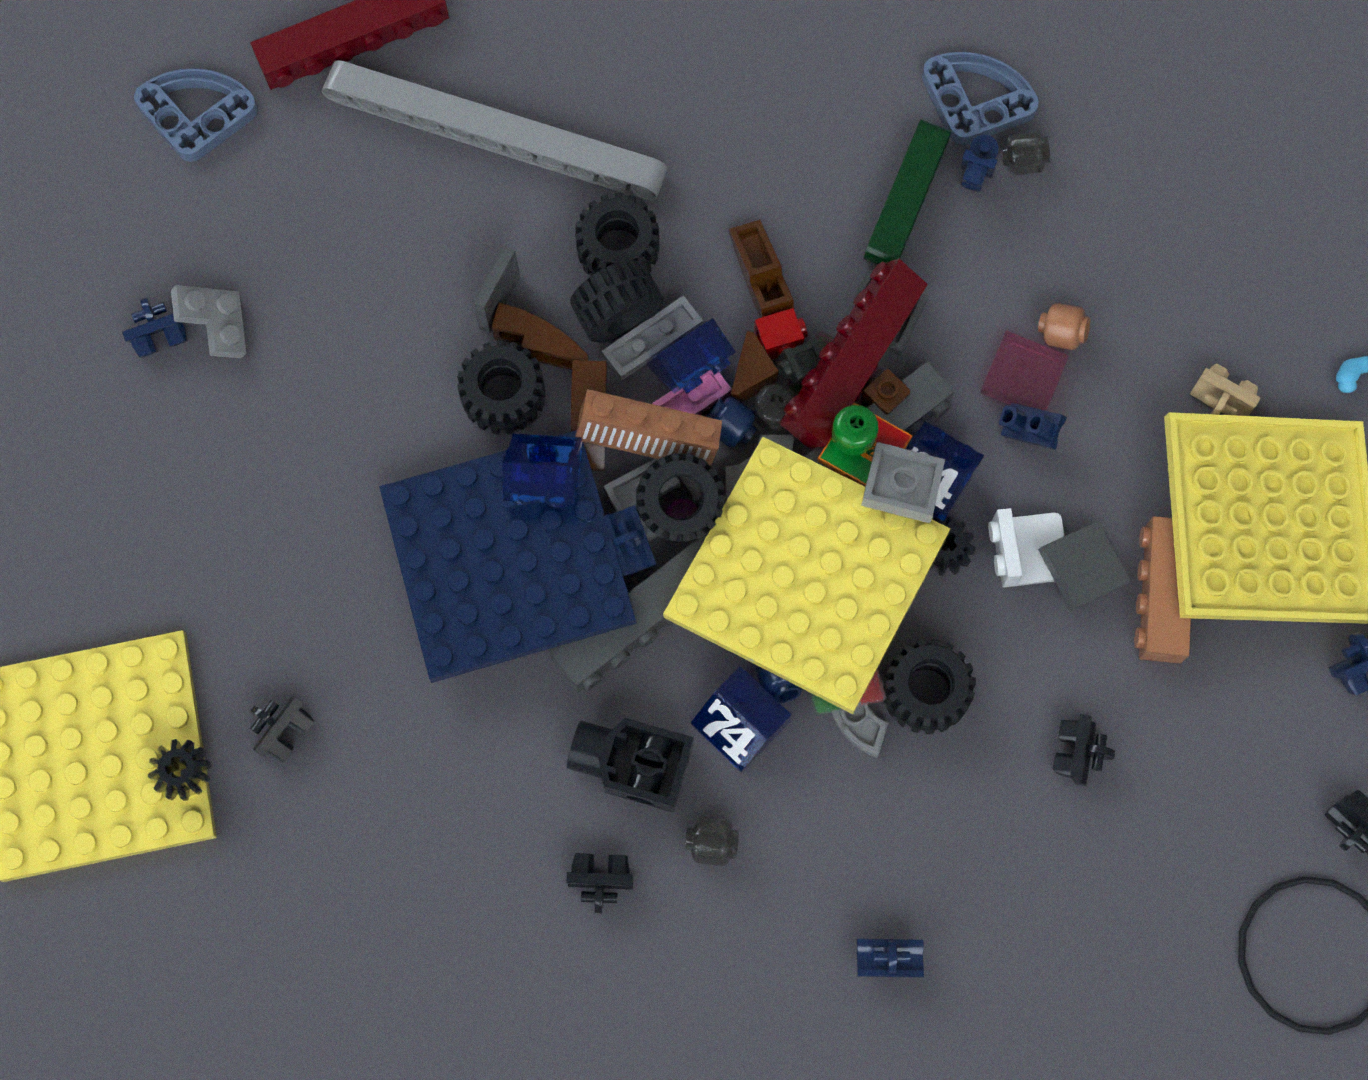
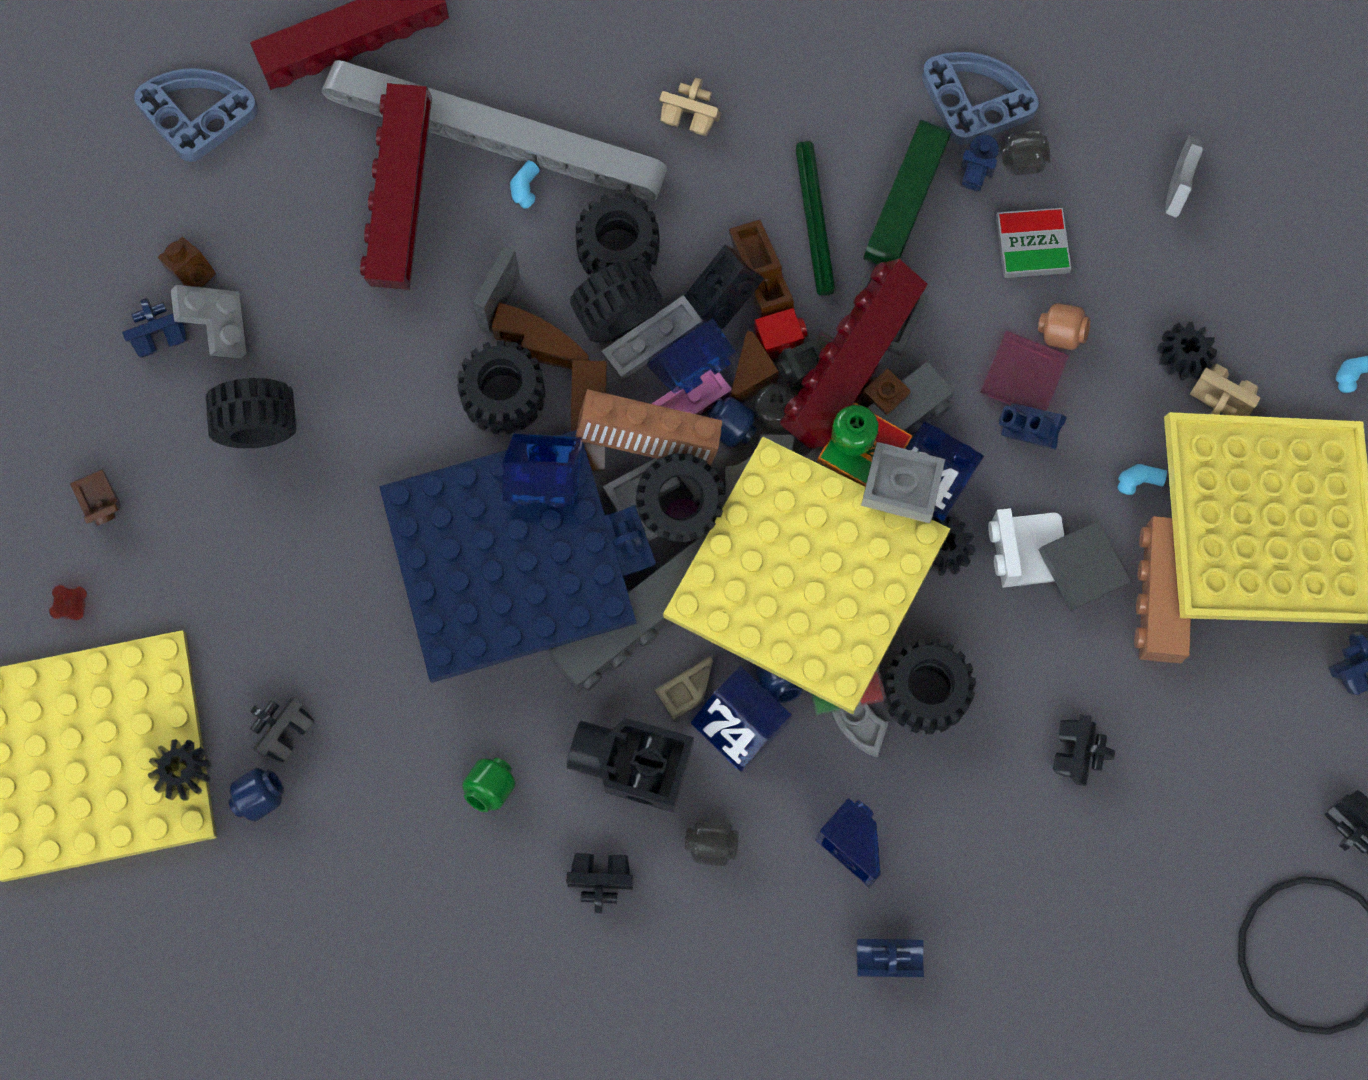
(75, 609): none -> clear red plate
(96, 497): none -> reddish brown bracket
(187, 263): none -> reddish brown bracket
(250, 413): none -> black tyre
(255, 794): none -> dark blue head
(397, 186): none -> dark red brick
(488, 784): none -> green head
(520, 184): none -> medium azure arm
(675, 105): none -> tan hips
(686, 690): none -> dark tan tile
(723, 287): none -> black bracket
(815, 218): none -> dark green axle
(853, 840): none -> clear blue slope
(1033, 242): none -> tile
(1137, 475): none -> medium azure arm
(1182, 176): none -> light grey tile
(1186, 338): none -> black gear

